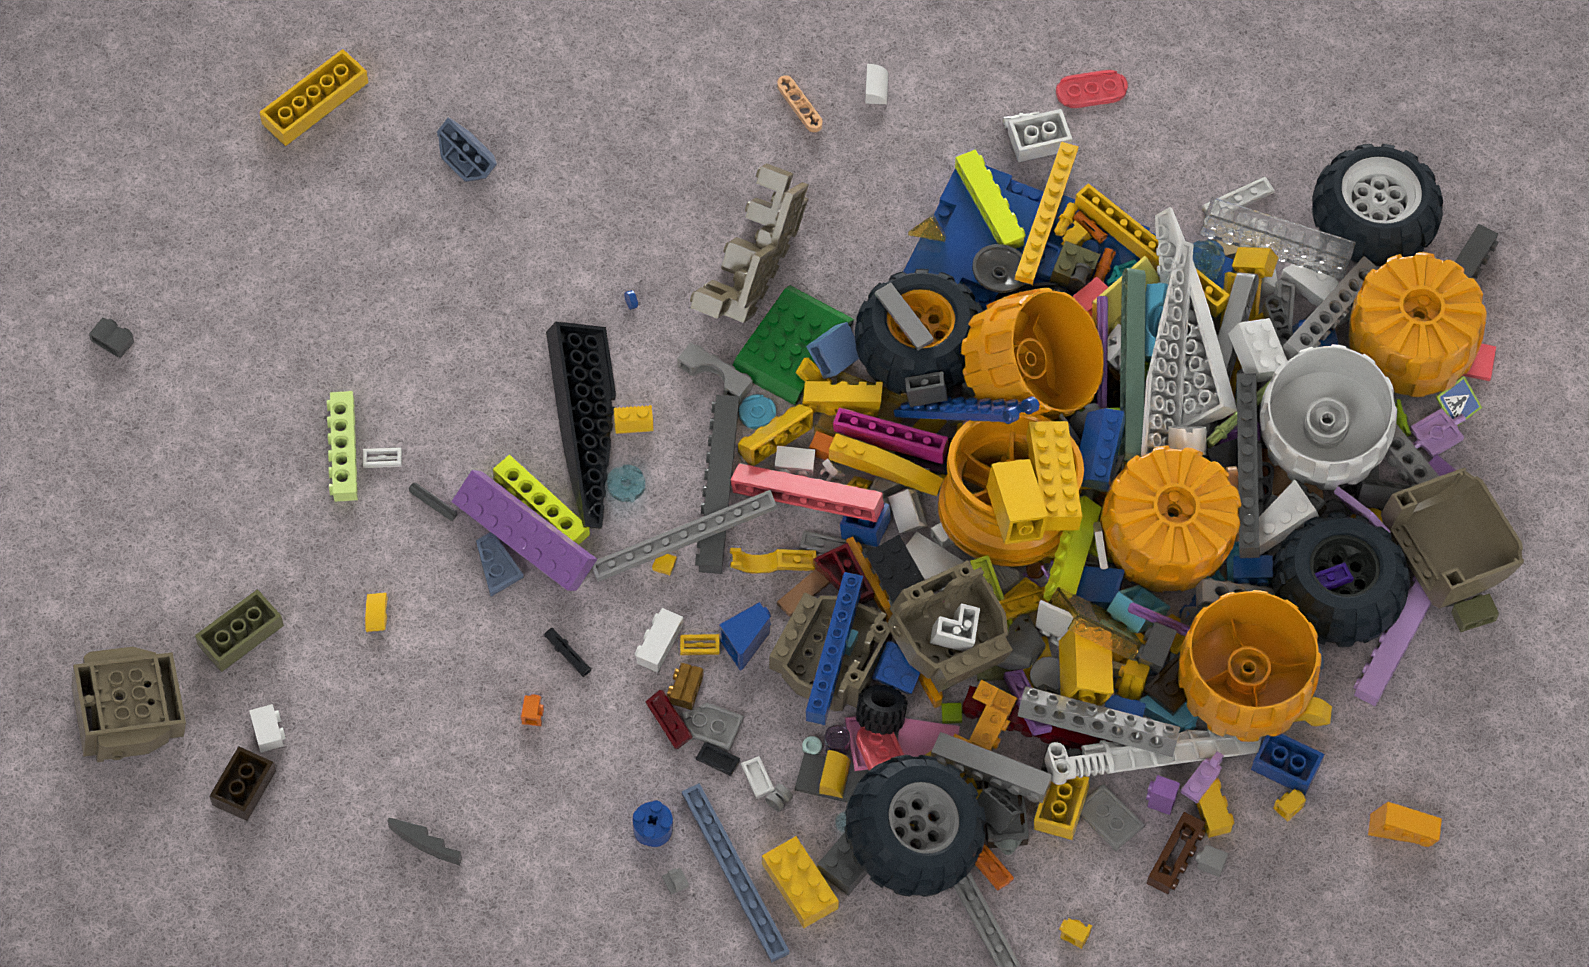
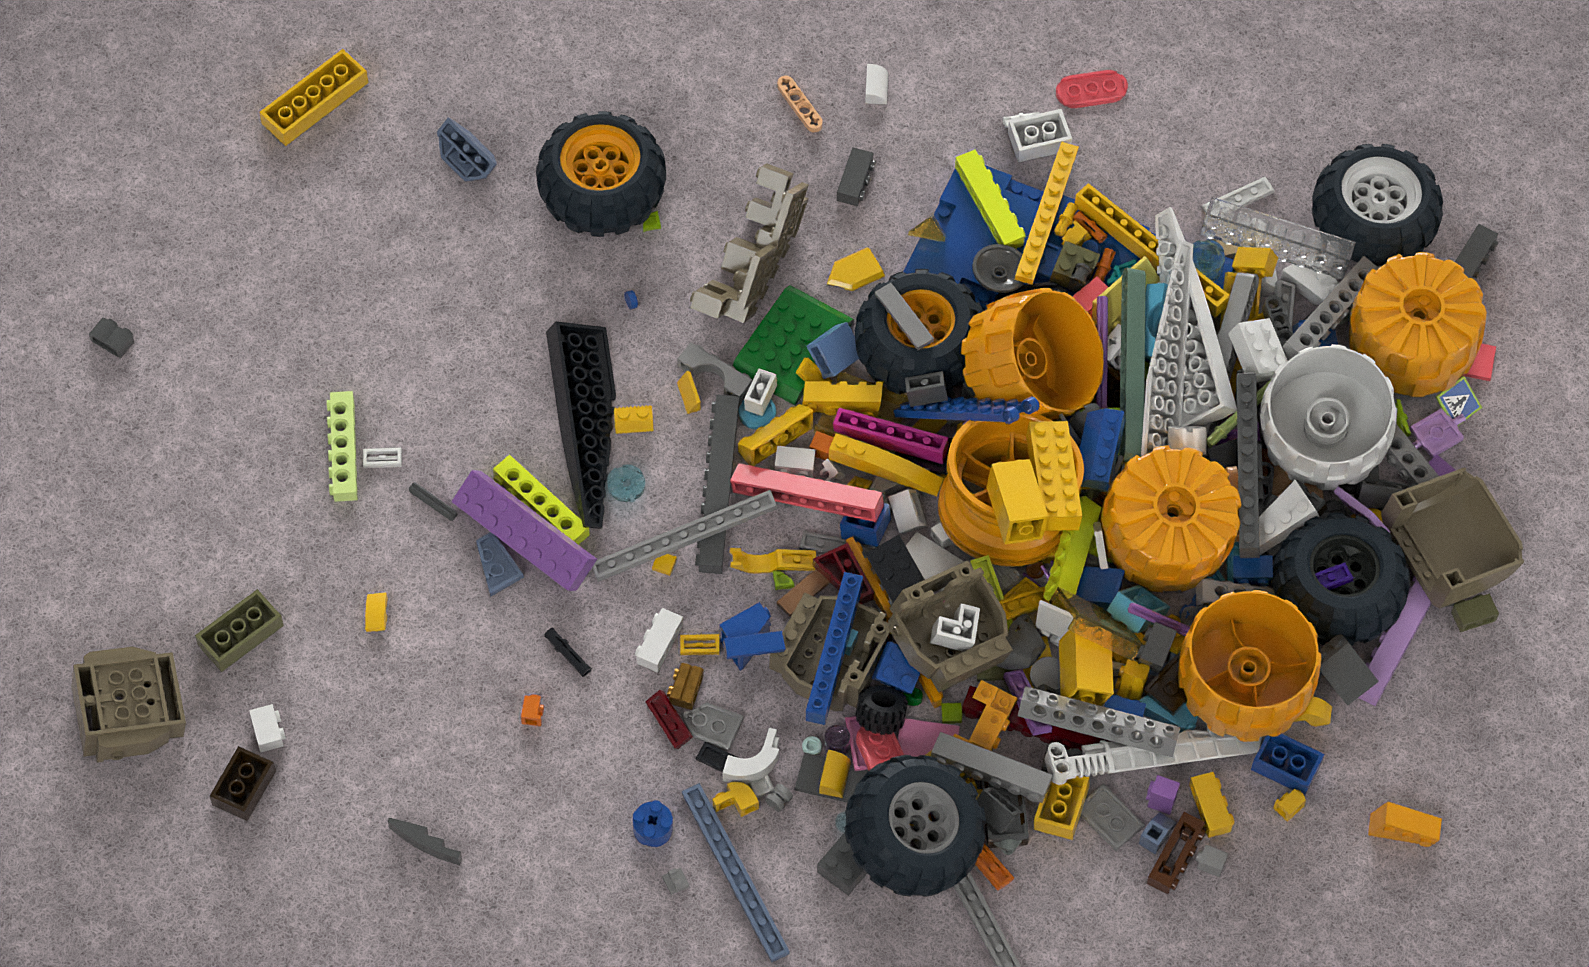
(601, 148): none -> black wheel
(652, 222): none -> lime tile
(689, 393): none -> yellow slope
(739, 795): none -> yellow brick
(754, 644): none -> blue tile
(756, 767): none -> white arch
(760, 392): none -> white brick
(782, 581): none -> lime tile
(800, 882): yellow brick -> none
(855, 177): none -> dark grey brick
(855, 270): none -> yellow tile
(915, 698): none -> green tile
(1075, 932): yellow brick -> none
(1156, 832): none -> sand blue slope
(1203, 778): lavender hinge -> none
(1345, 669): none -> dark grey slope

